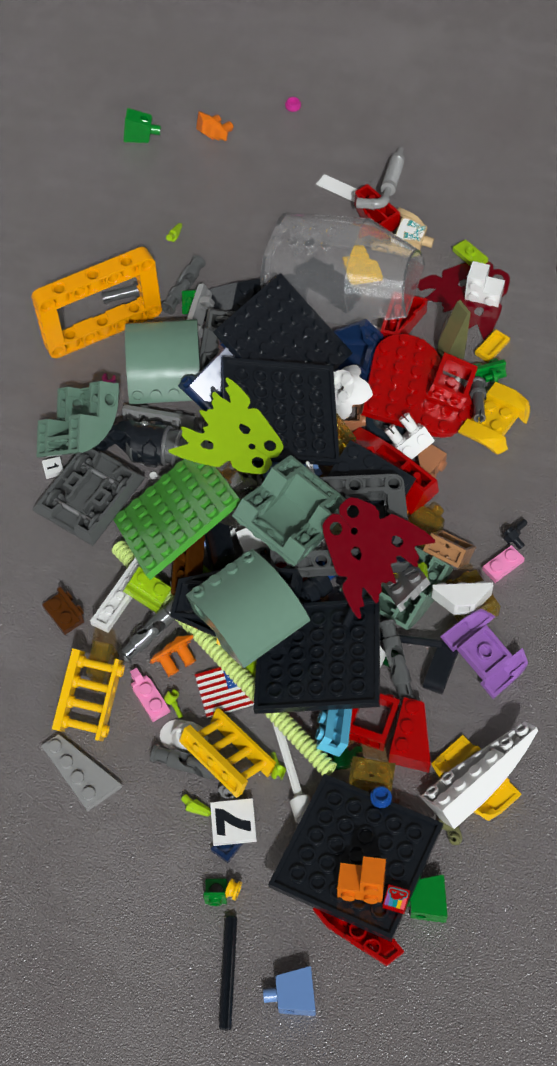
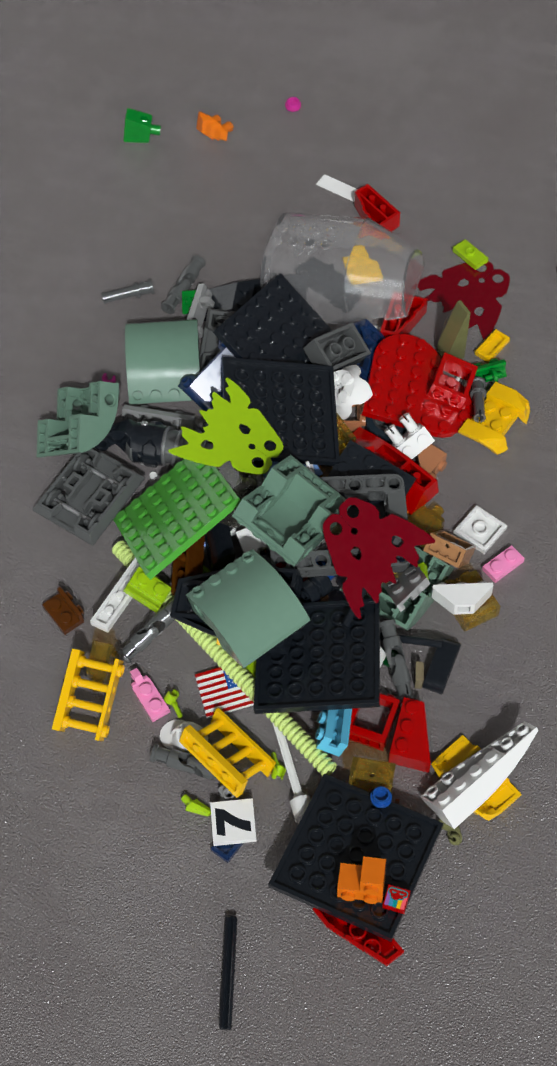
(52, 467): white tile -> none
(82, 775): light grey wing -> none
(87, 282): light orange beam -> none
(174, 233): lime bar -> none
(180, 646): orange connector -> none
(215, 898): green bracket -> none
(233, 889): yellow bush -> none
(293, 993): medium blue torso -> none
(338, 348): none -> dark grey brick
(345, 758): dark green plate -> none
(389, 183): light grey piece -> none
(413, 230): torso -> none
(419, 675): none -> dark tan tile
(429, 900): green torso -> none
(480, 529): none -> white tile
(483, 288): white brick -> none
(485, 652): medium lavender piece -> none
(512, 534): black piece -> none

